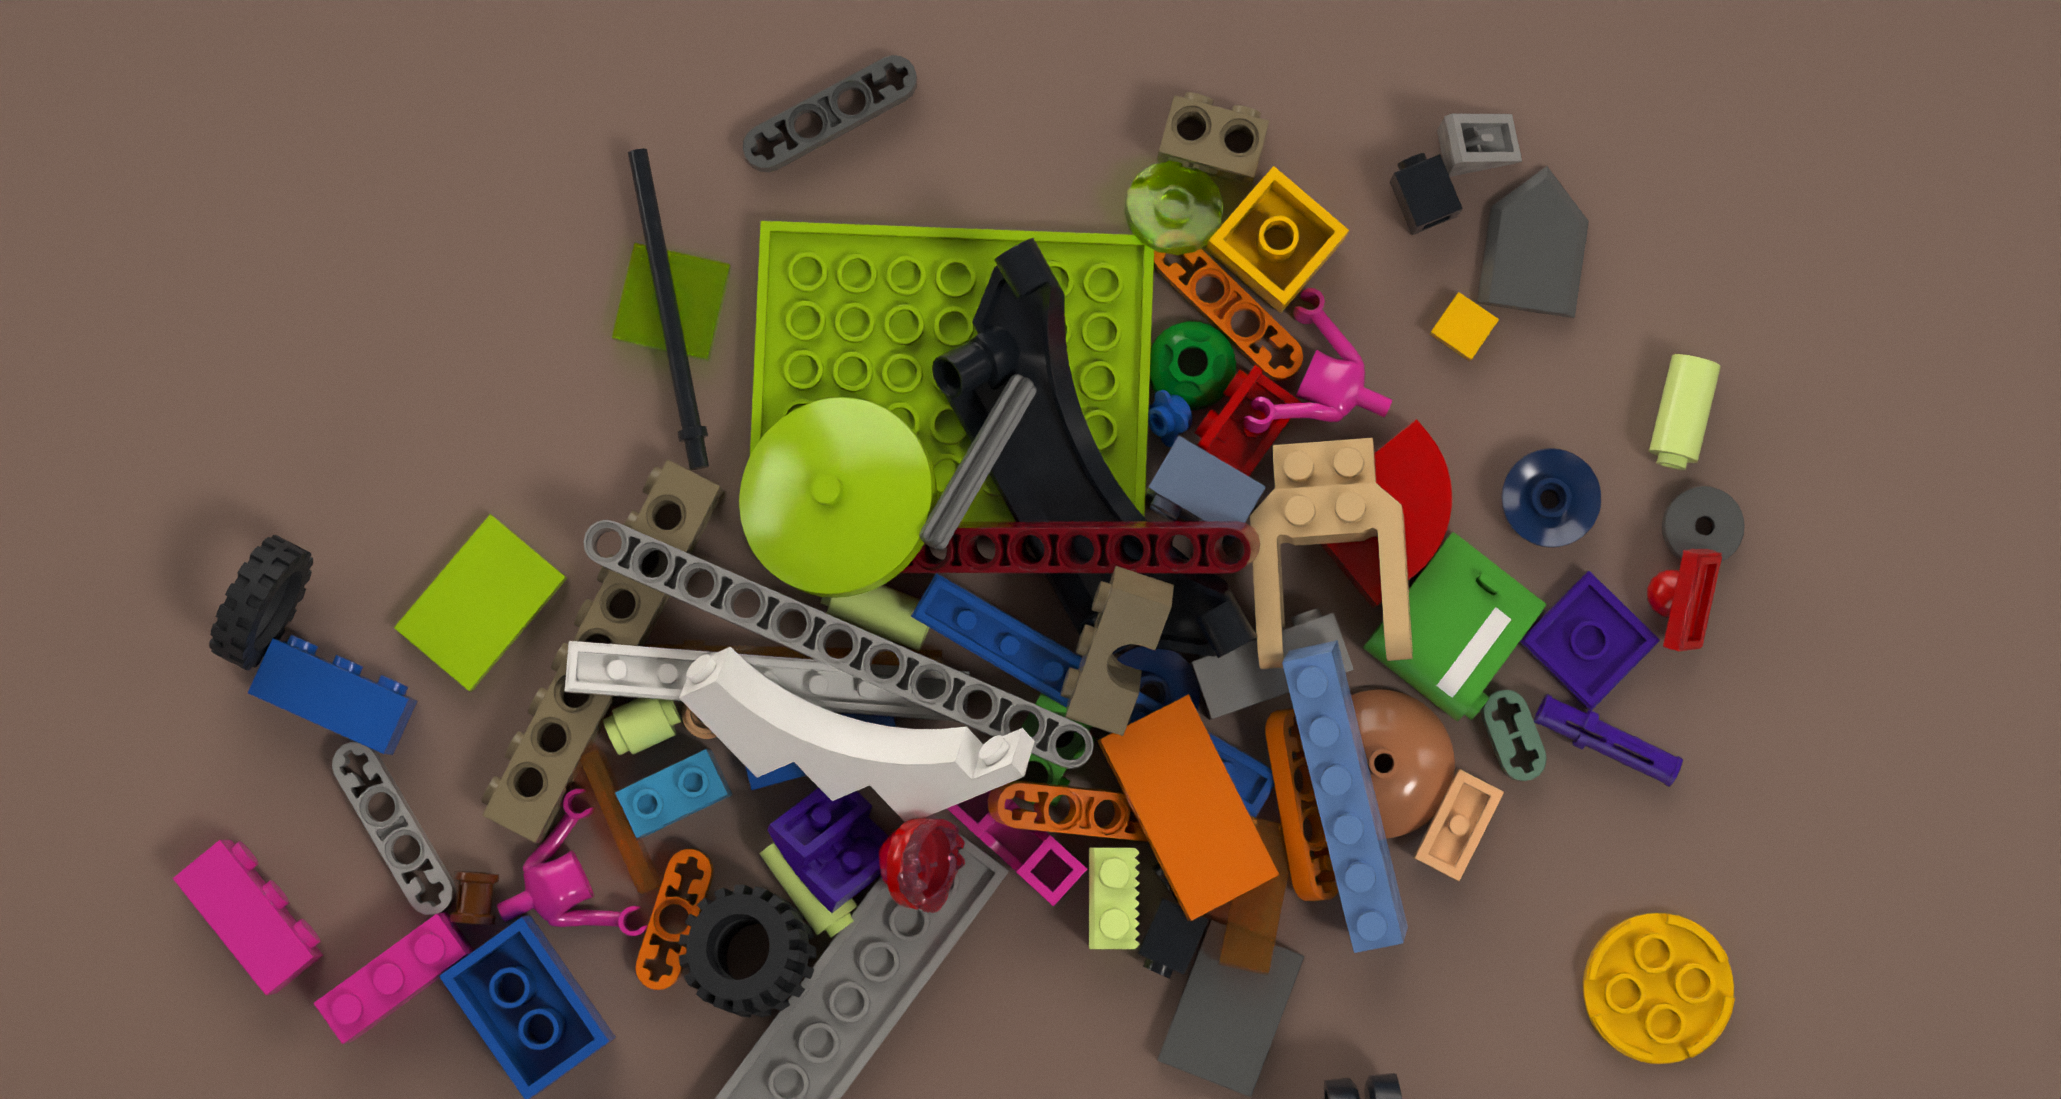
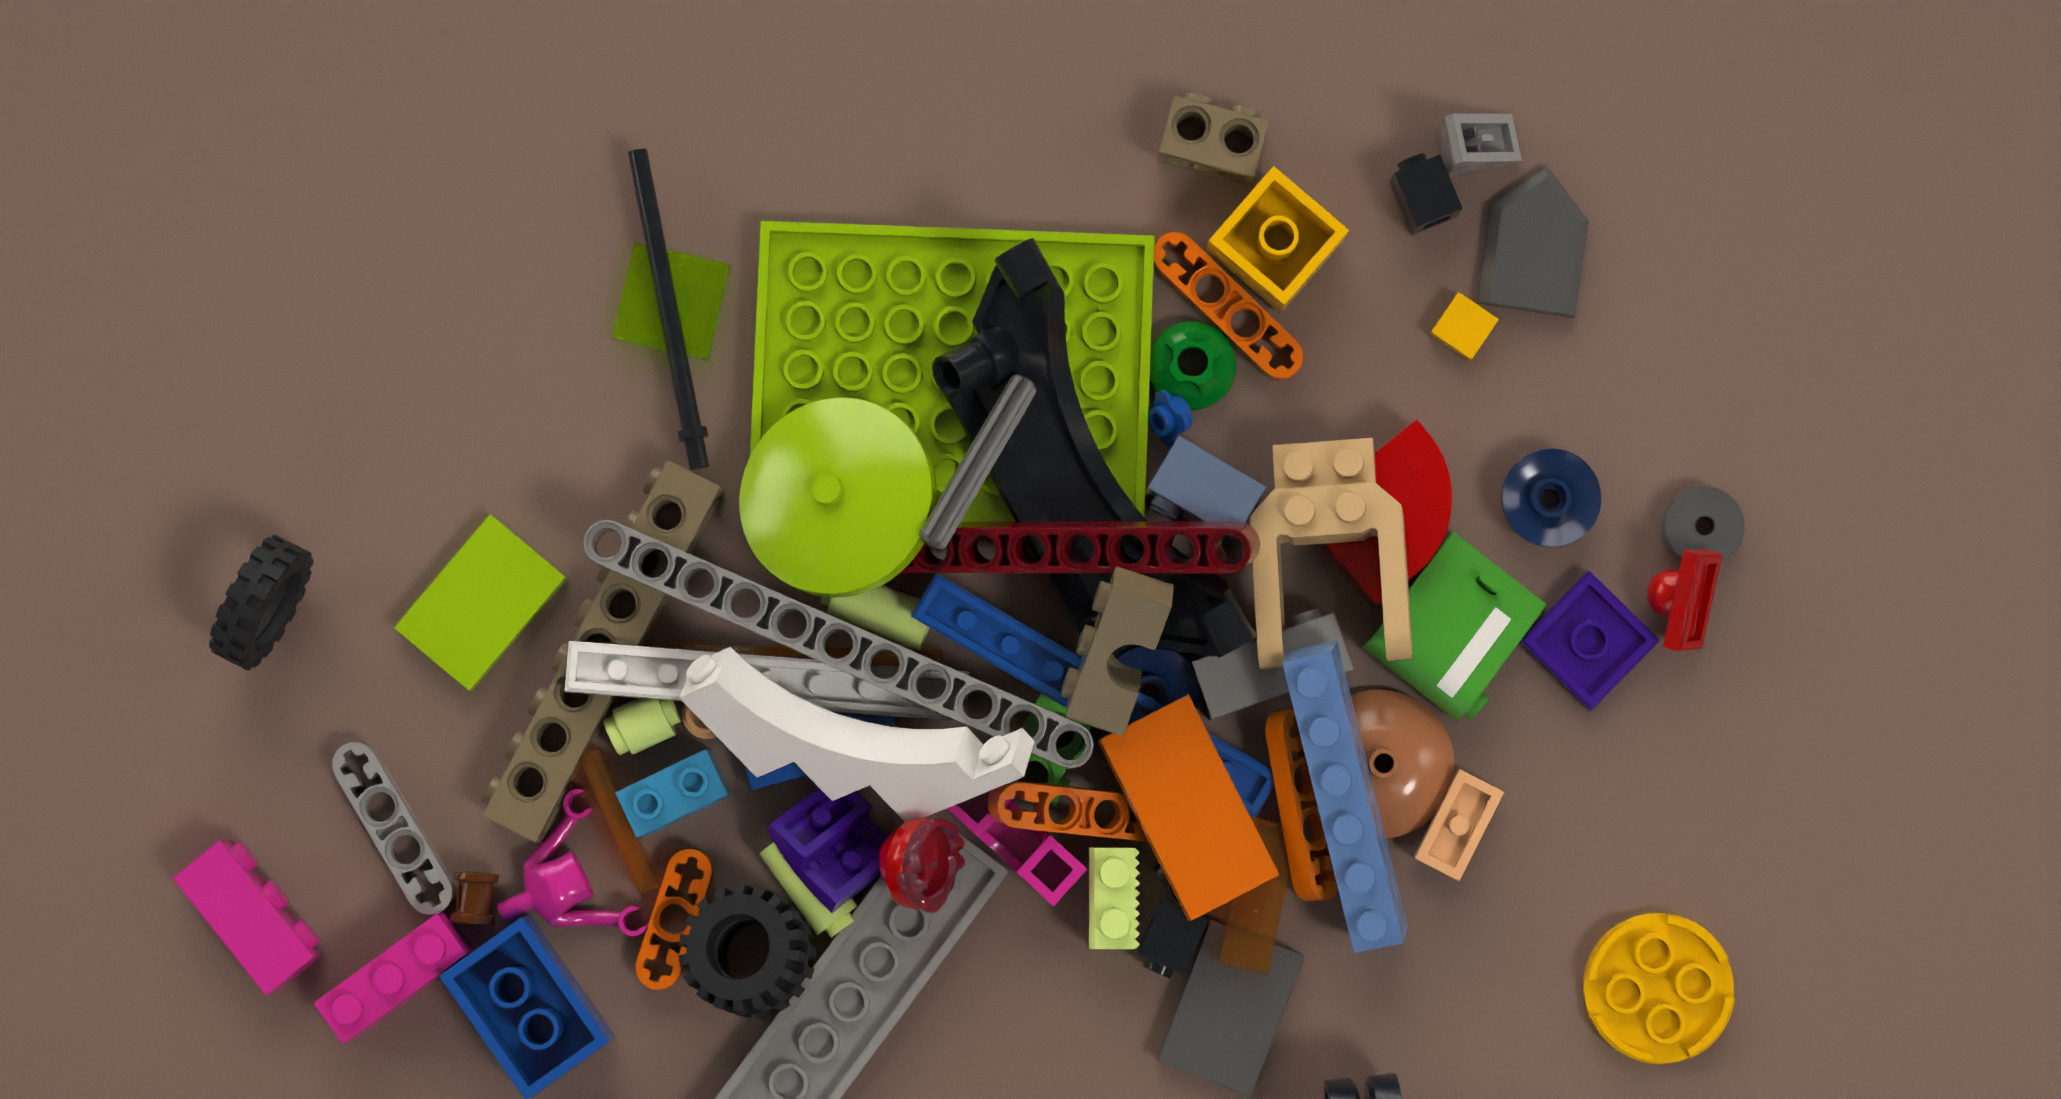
(333, 694): blue brick -> none
(826, 107): dark grey beam -> none
(1173, 208): clear neon green tile -> none
(1225, 433): red bracket -> none
(1329, 383): dark pink piece -> none
(1524, 730): sand green beam -> none
(1555, 715): dark purple pin -> none
(1684, 410): yellowish green brick -> none

